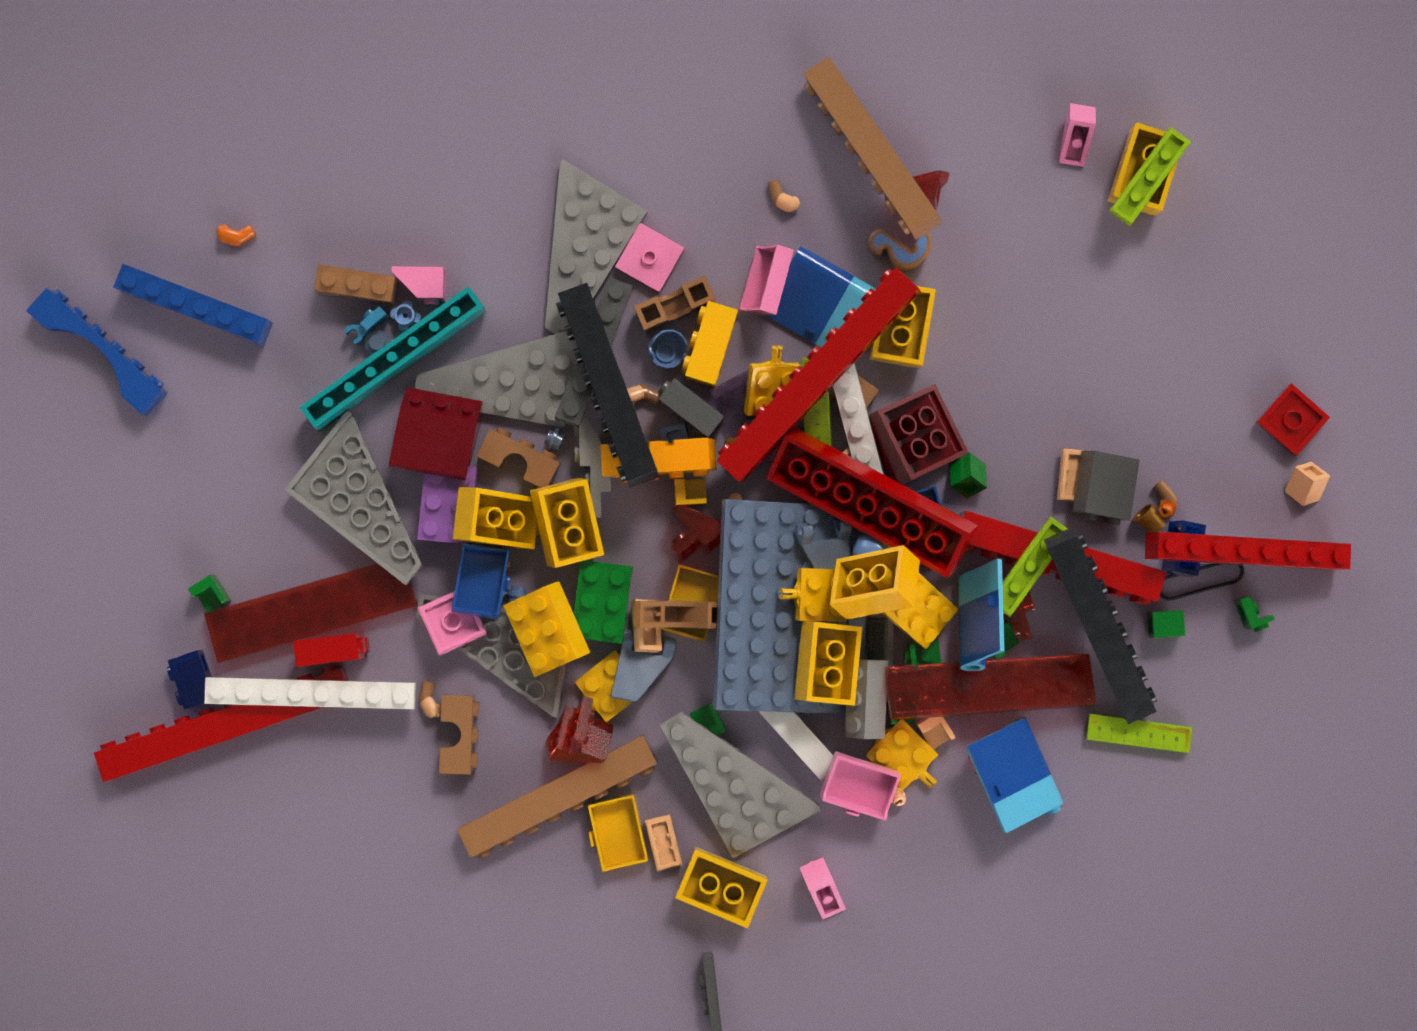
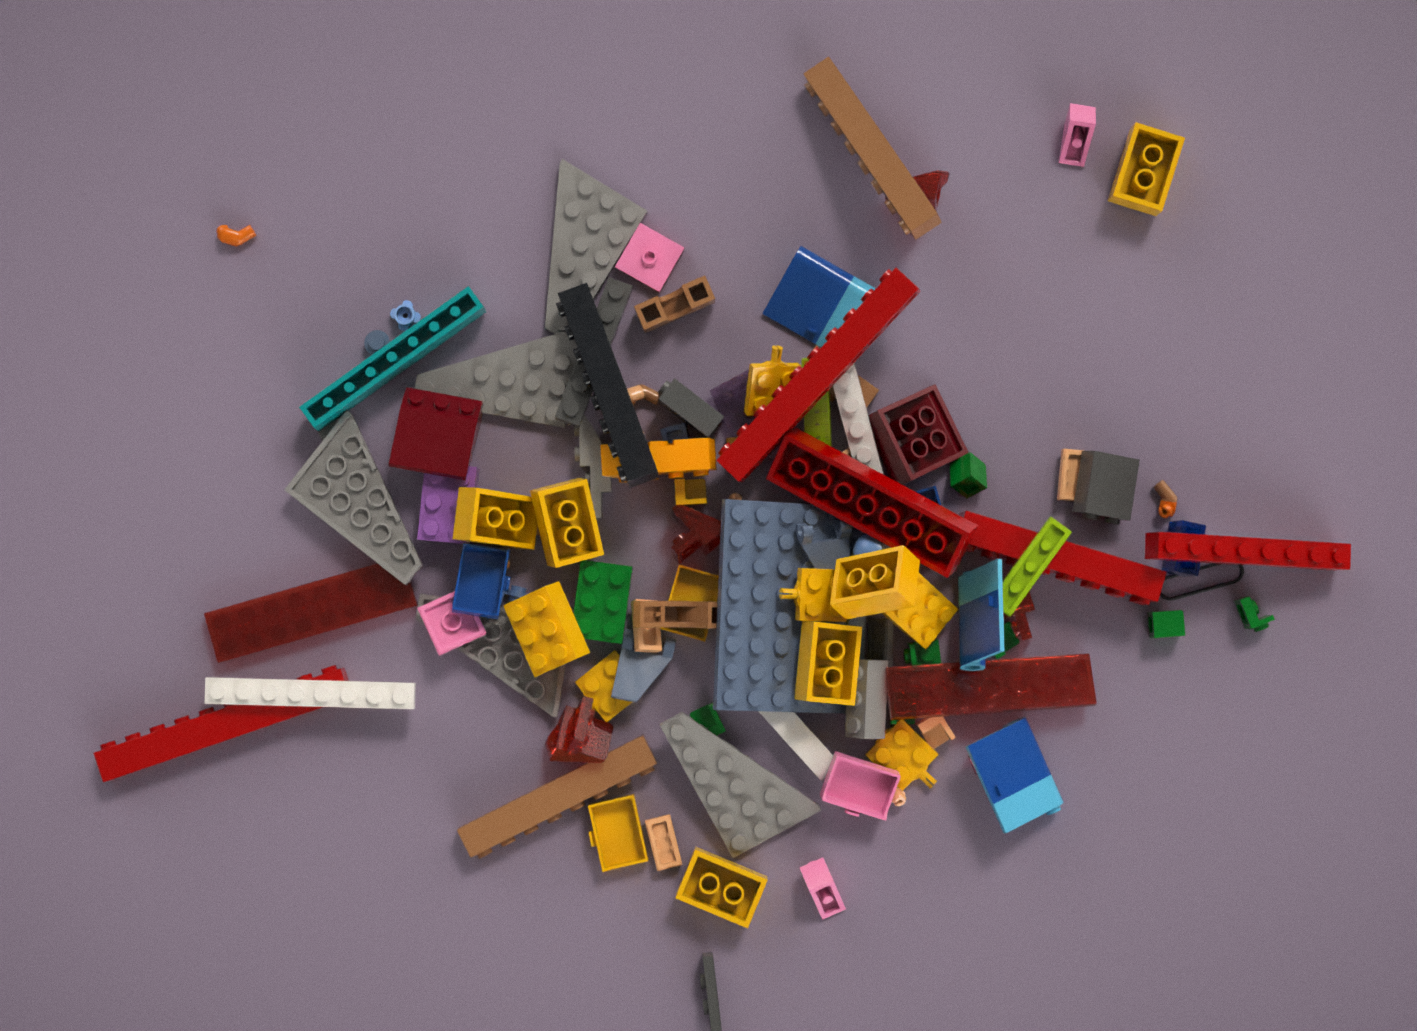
(135, 385): blue arch -> none
(189, 676): clear blue brick -> none
(193, 304): blue arch -> none
(210, 593): green panel -> none
(331, 649): red brick -> none
(355, 283): medium nougat arch -> none
(372, 319): dark azure plate -> none
(424, 282): bright pink slope -> none
(426, 701): arm -> none
(462, 712): medium nougat arch -> none
(499, 447): medium nougat arch -> none
(554, 440): sand blue plate -> none
(667, 349): medium blue hair -> none
(709, 344): yellow brick -> none
(766, 280): bright pink container -> none
(781, 200): arm -> none
(896, 252): medium nougat animal -> none
(907, 335): yellow brick -> none
(1100, 625): black brick -> none
(1138, 733): lime tile -> none
(1149, 176): lime tile -> none
(1149, 519): pearl gold piece -> none
(1292, 419): red plate -> none
(1307, 483): light nougat panel -> none

